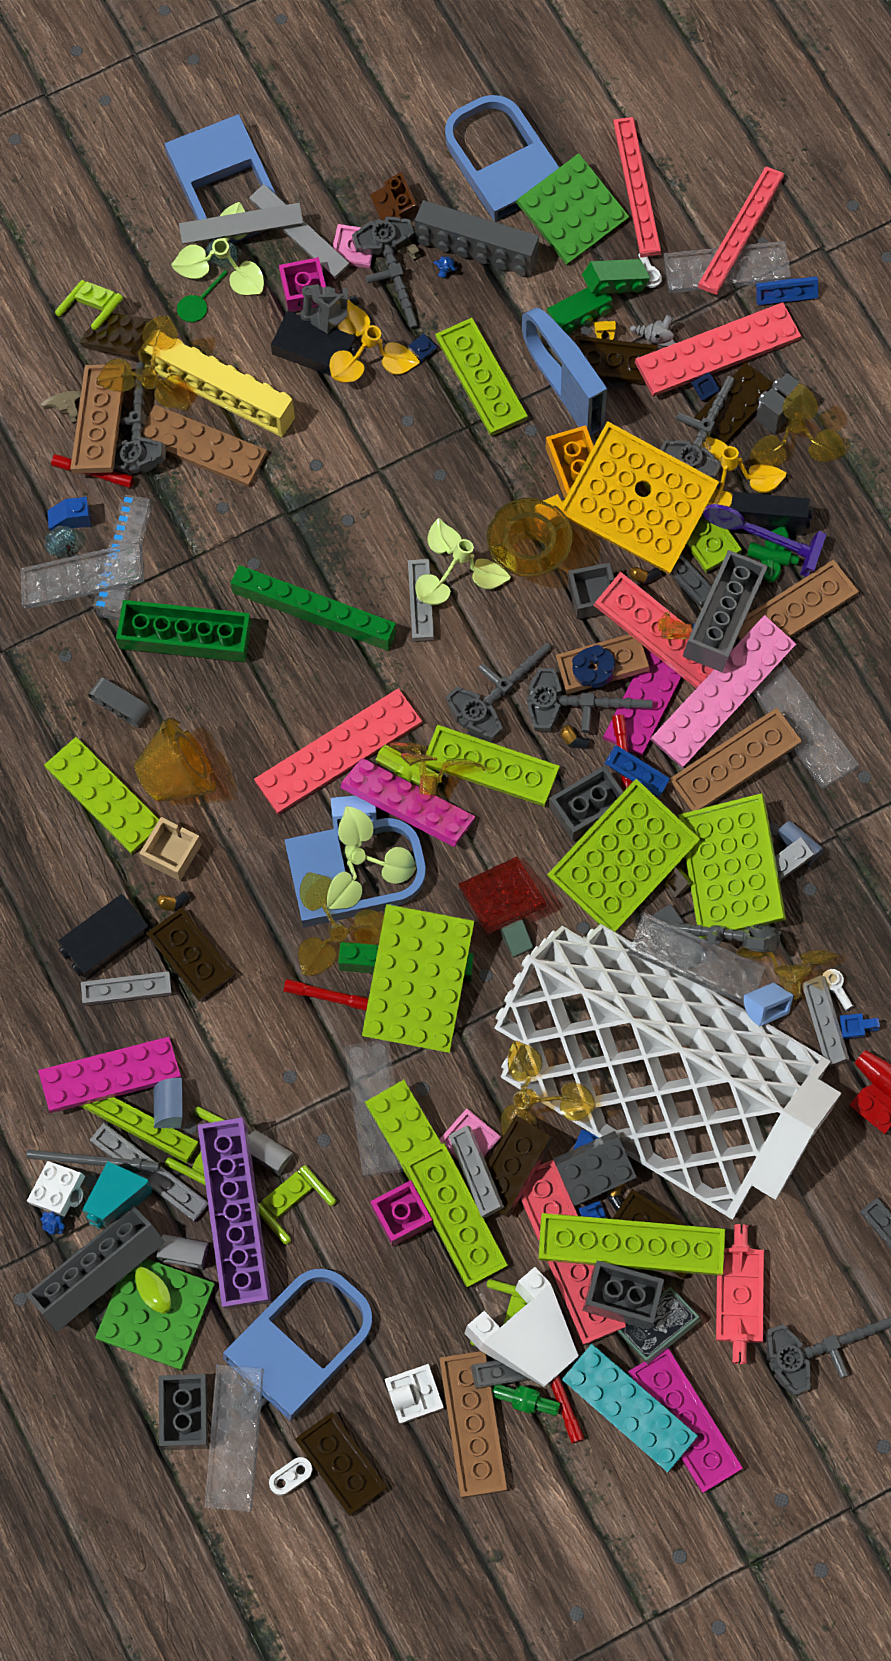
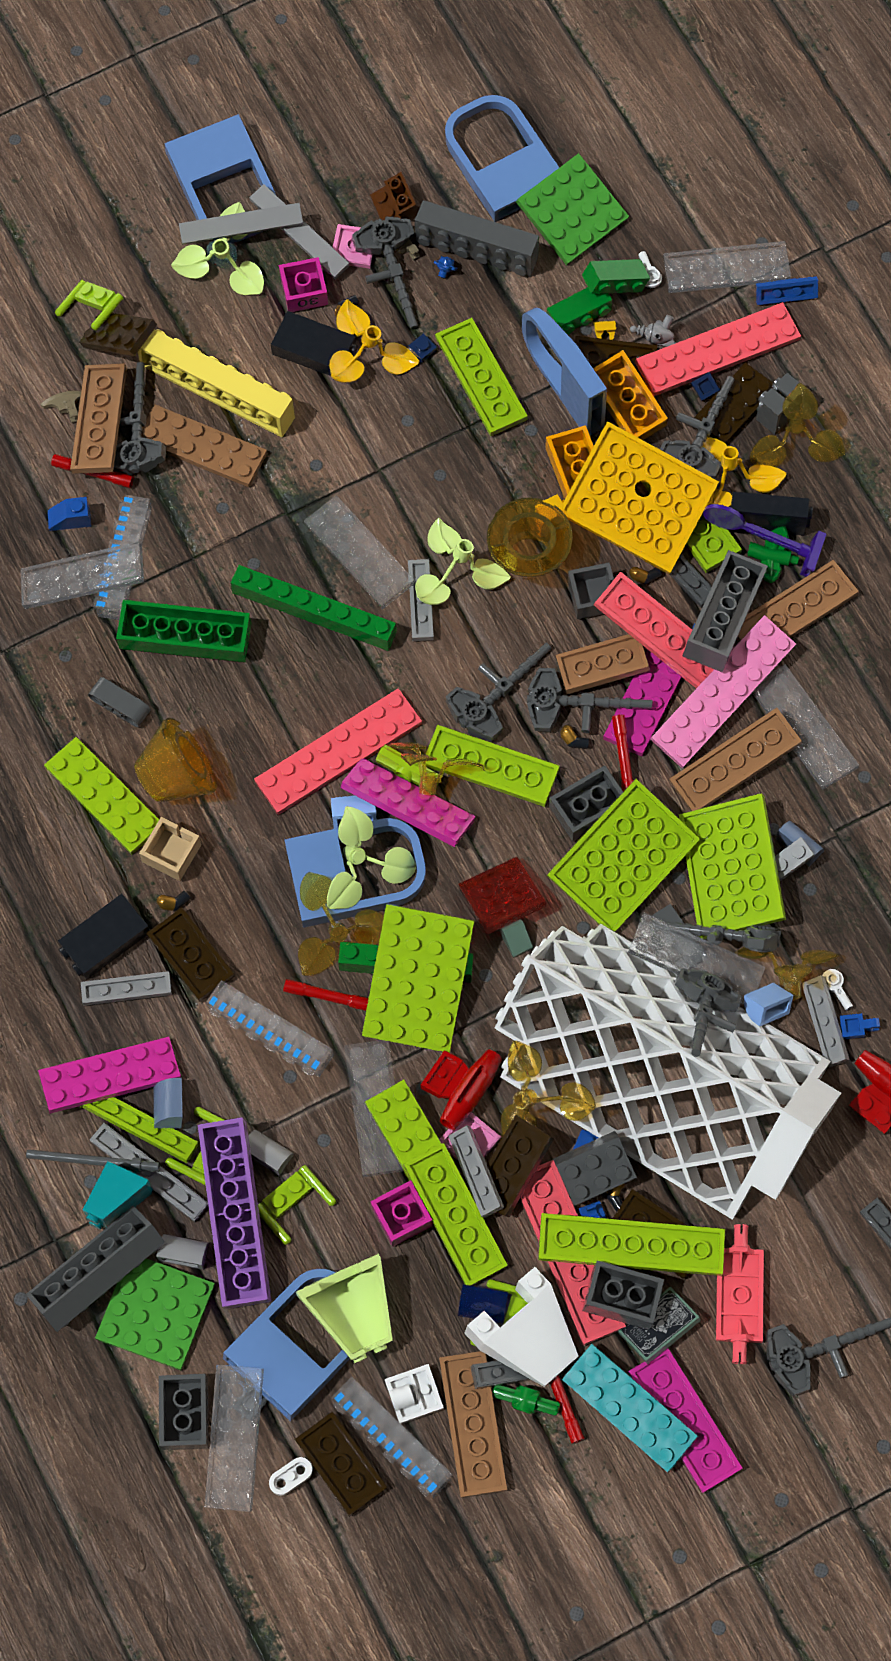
(52, 1223): blue plant -> none
(57, 1189): white plate -> none
(60, 540): clear light blue head -> none
(152, 1290): lime arm -> none
(169, 393): clear yellow plant -> none
(194, 308): green piece -> none
(270, 1029): none -> clear brick
(330, 308): dark grey piece -> none
(352, 1307): none -> yellowish green cone
(359, 552): none -> clear plate
(392, 1438): none -> clear brick
(460, 1084): none -> red plate
(476, 1300): none -> clear blue brick
(592, 677): dark blue plate -> none
(634, 768): blue plate -> none
(636, 187): coral tile -> none
(642, 414): none -> light orange brick
(676, 630): bracket -> none
(676, 882): dark brown plate -> none
(711, 994): none -> dark grey bar
(741, 230): coral tile -> none

